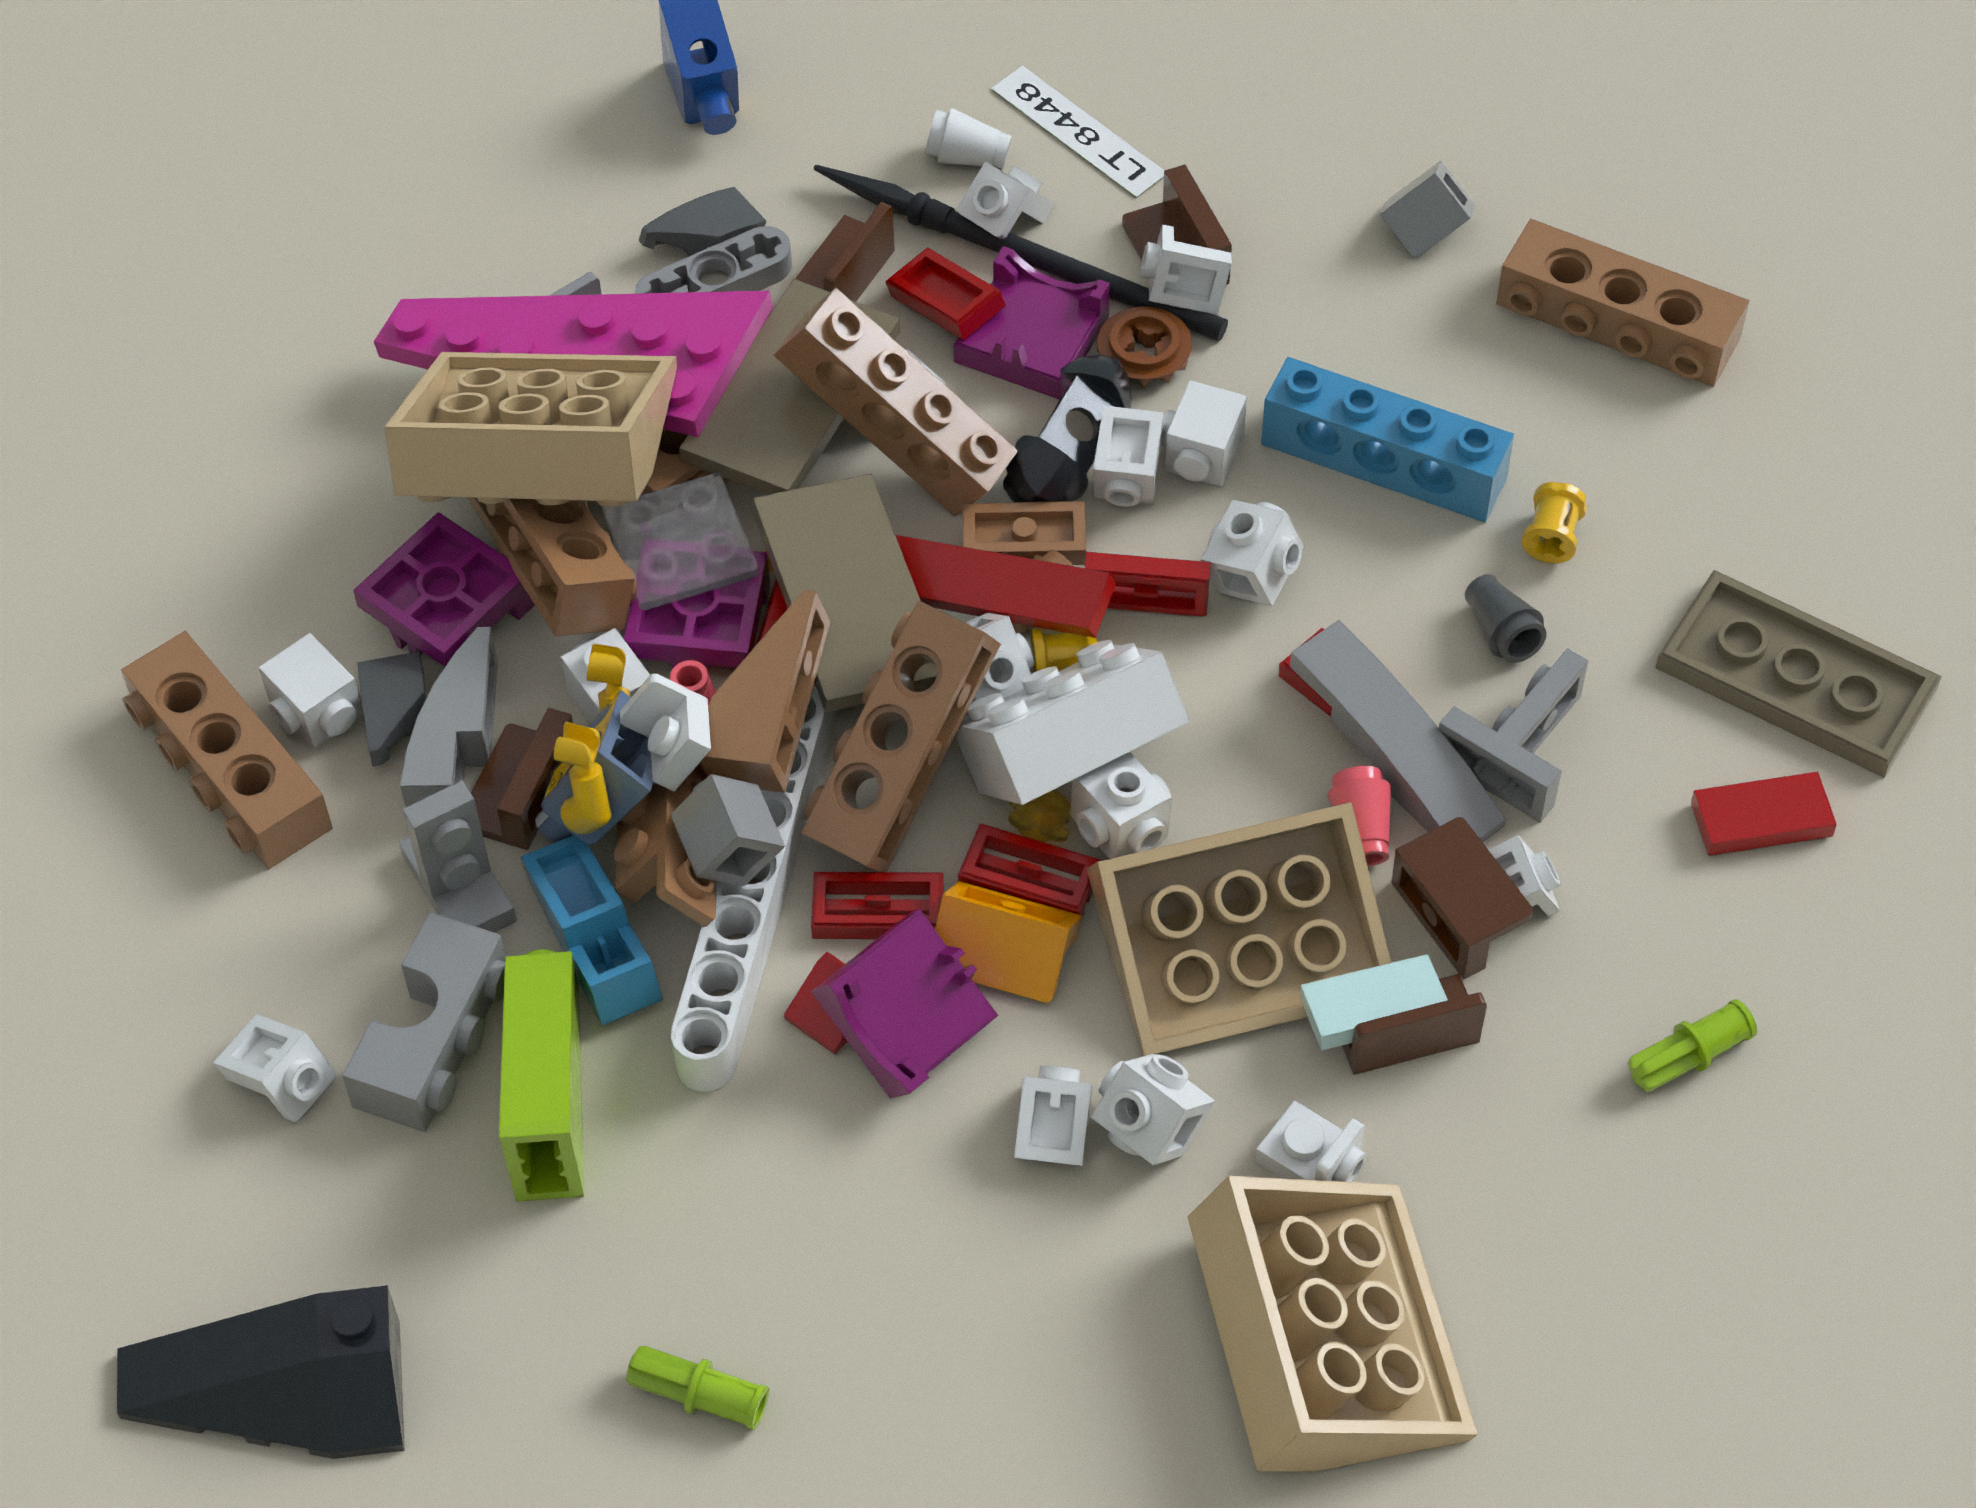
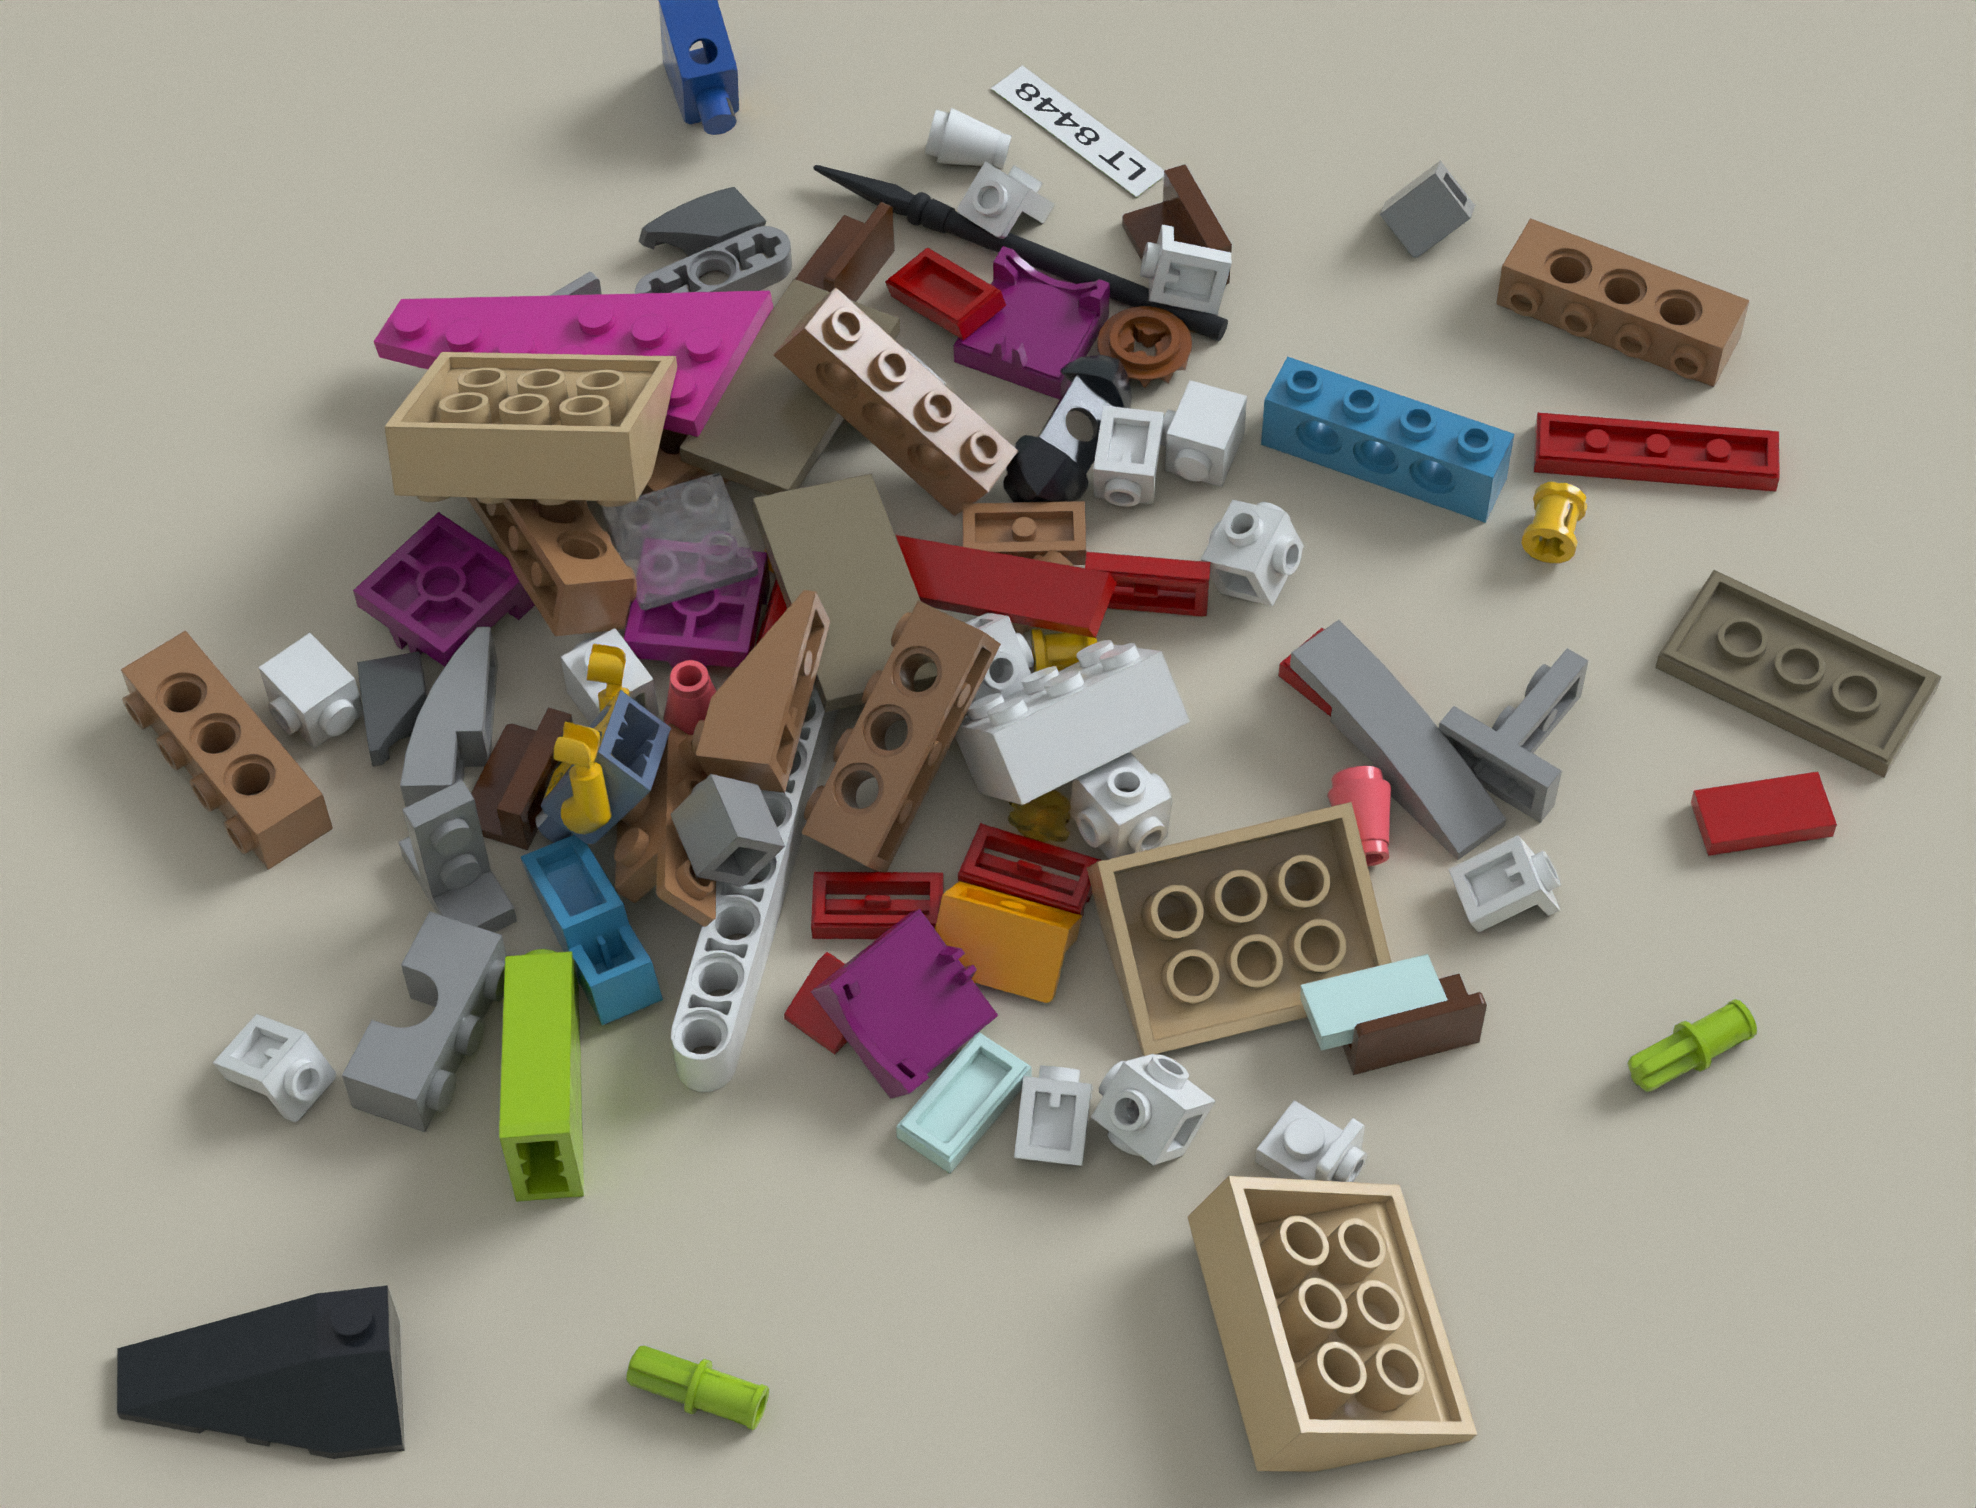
(674, 723): white bracket -> none
(963, 1102): none -> light aqua tile
(1458, 893): reddish brown panel -> none
(1508, 622): dark grey cone -> none
(1657, 451): none -> red tile

